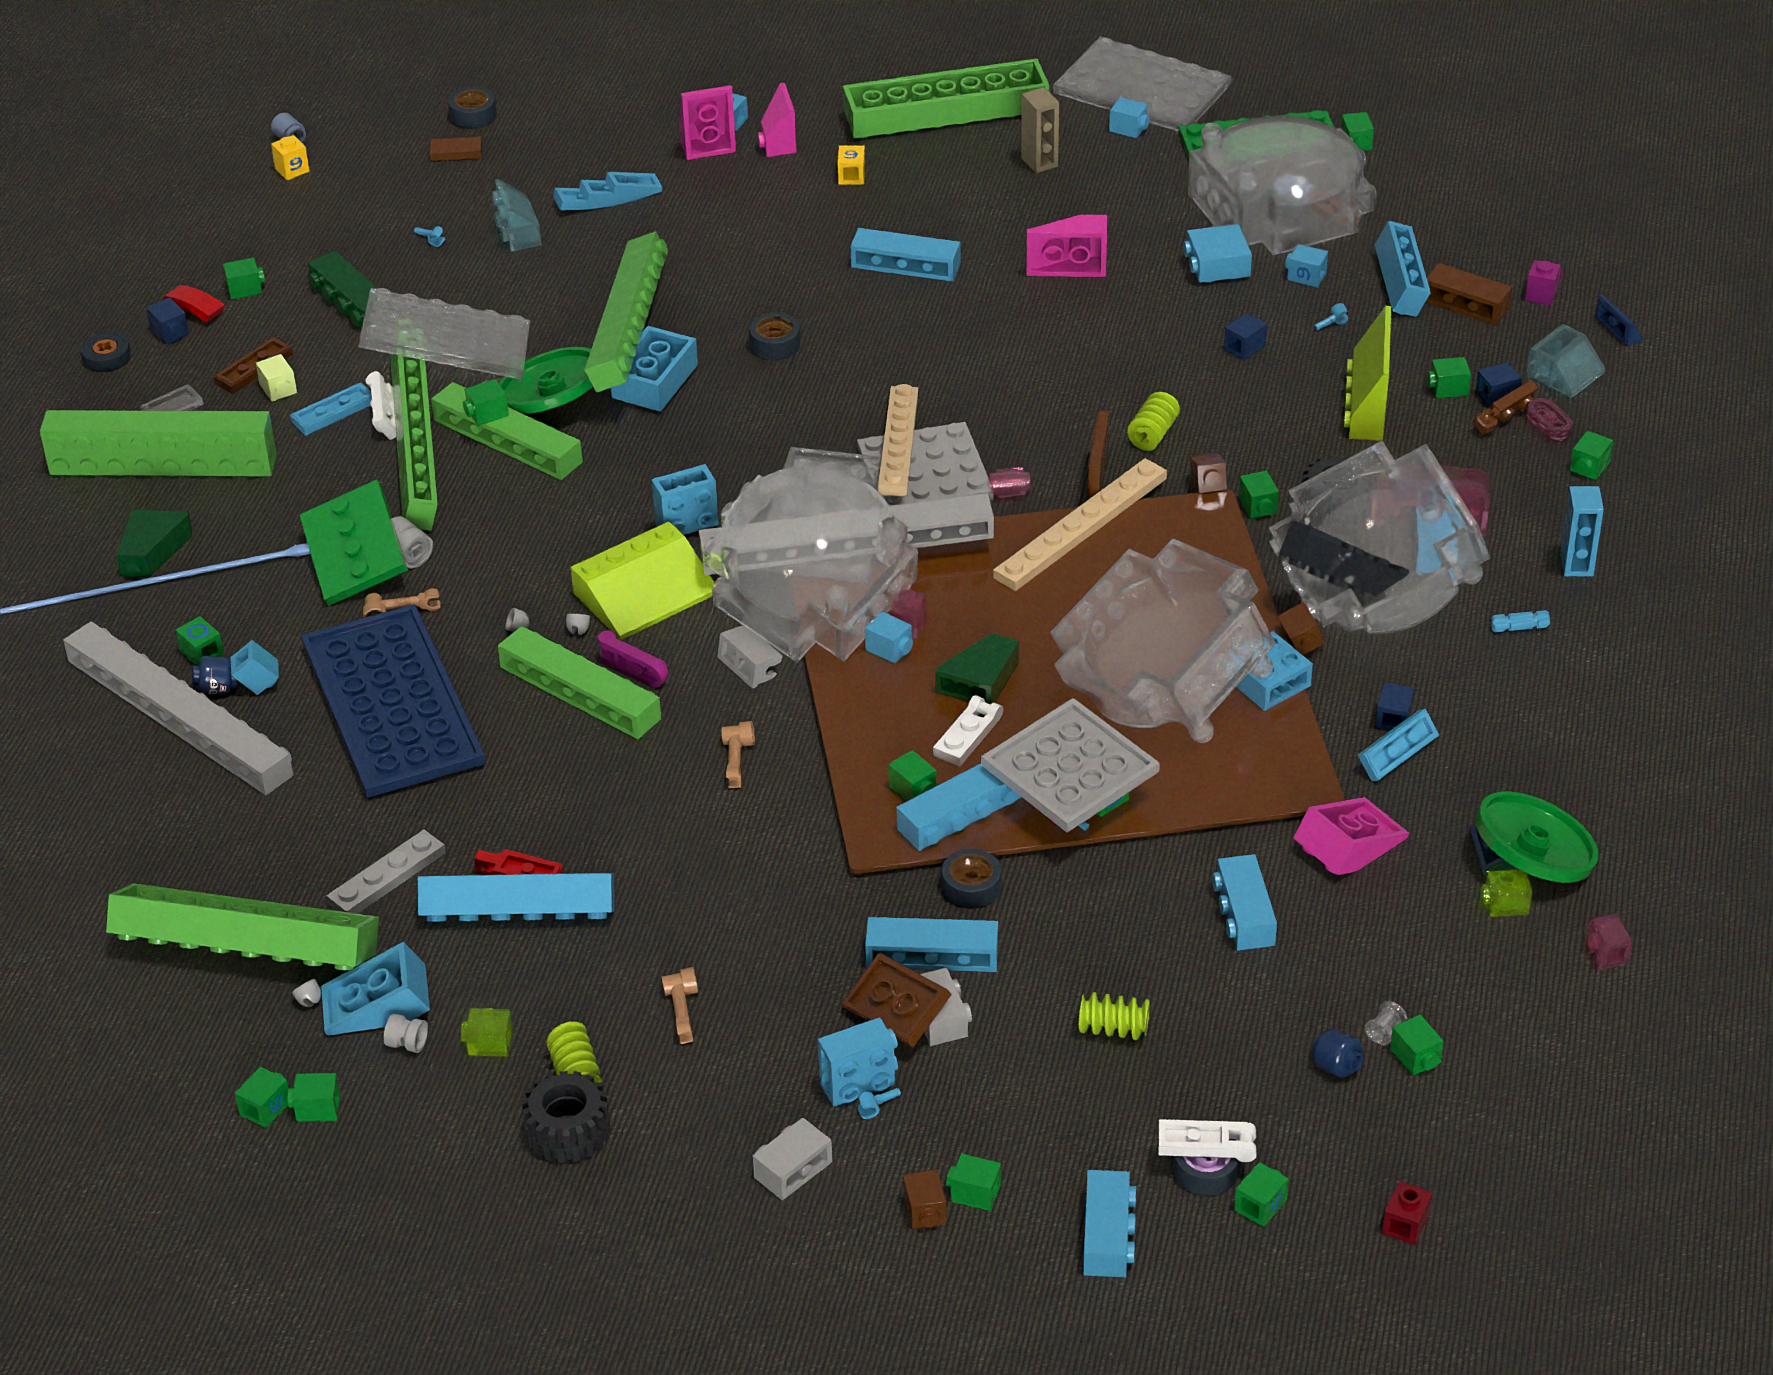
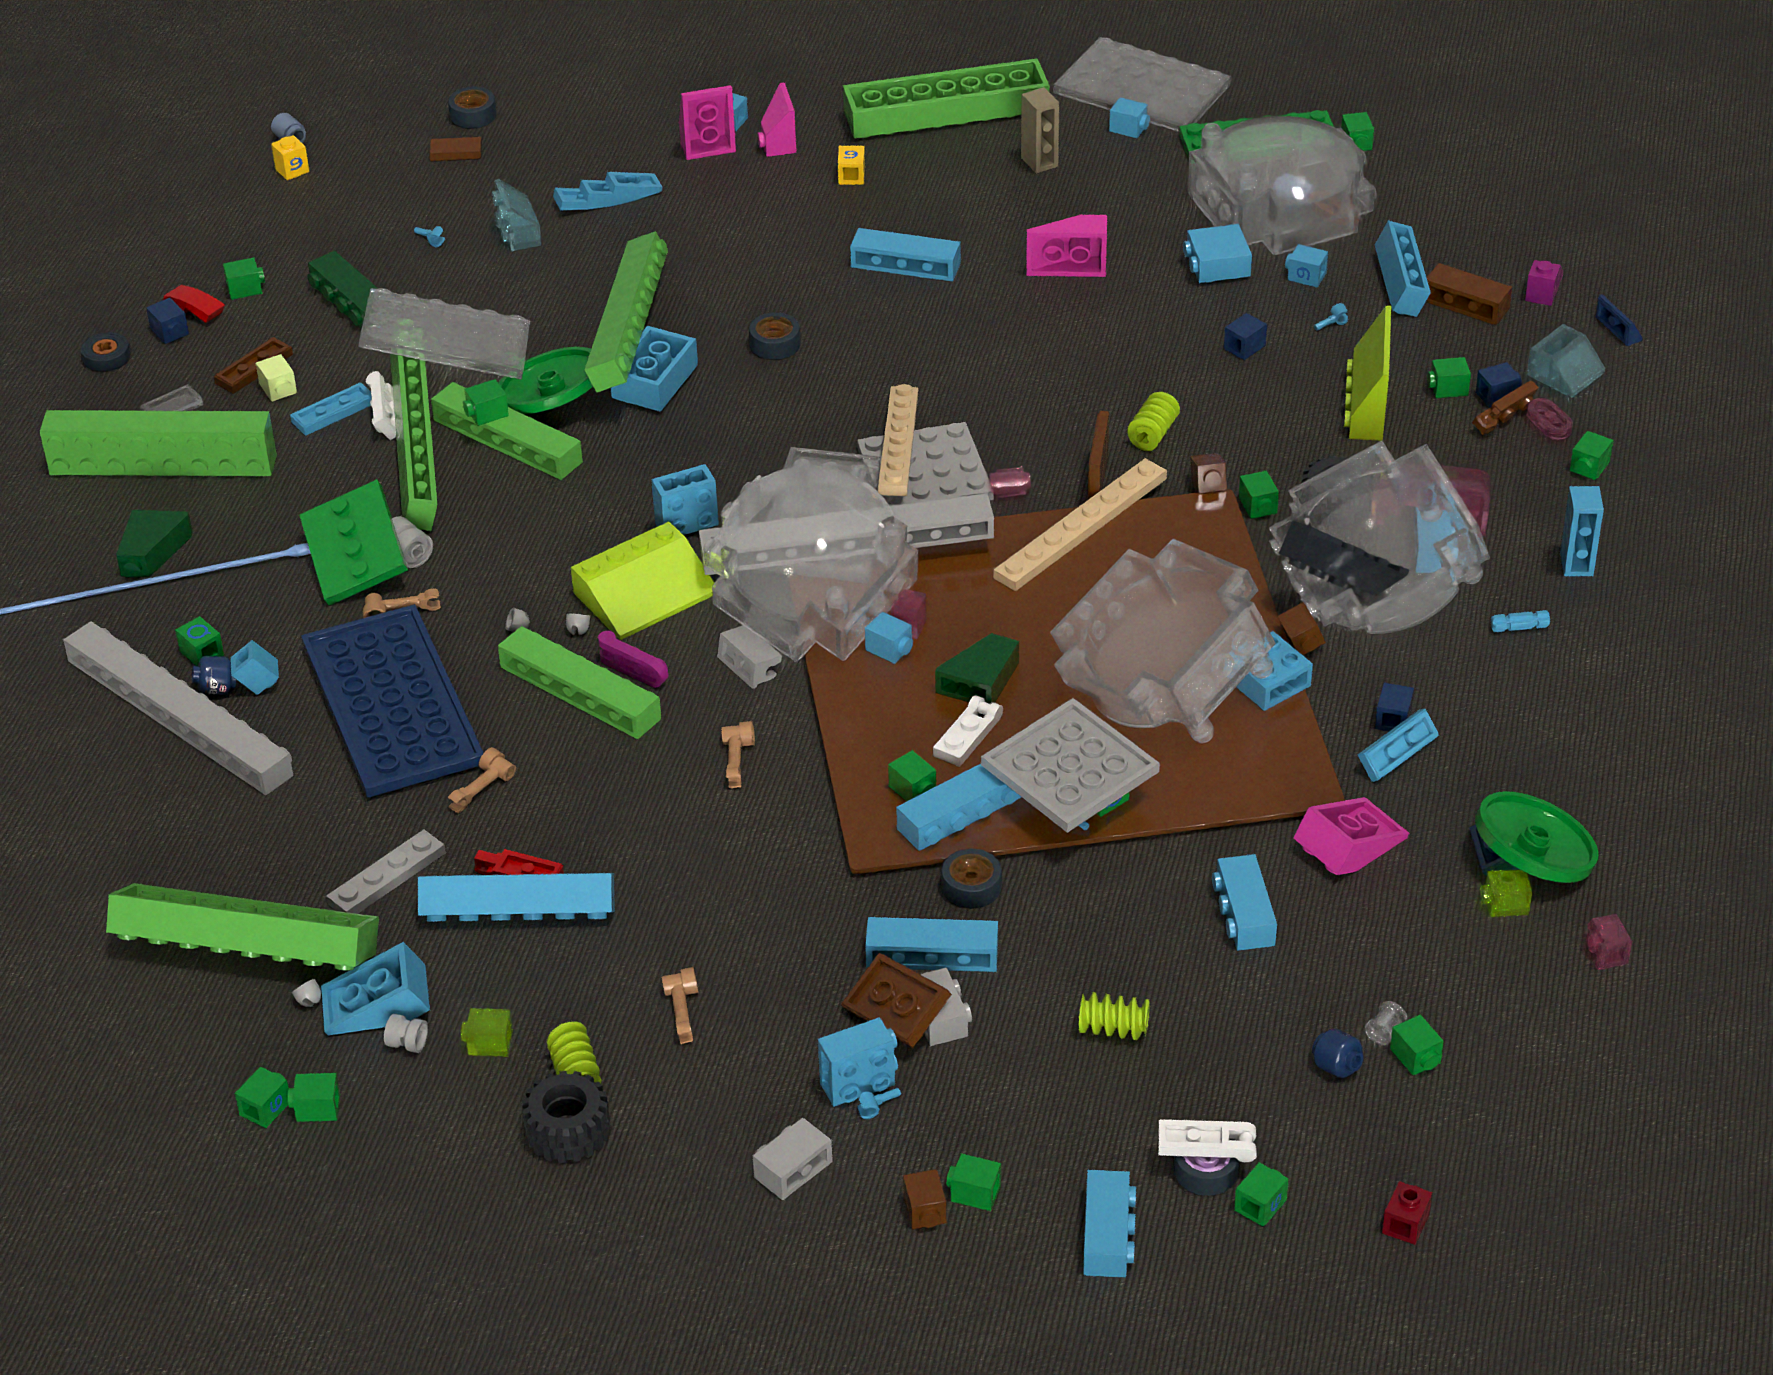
(495, 766): none -> medium nougat brick

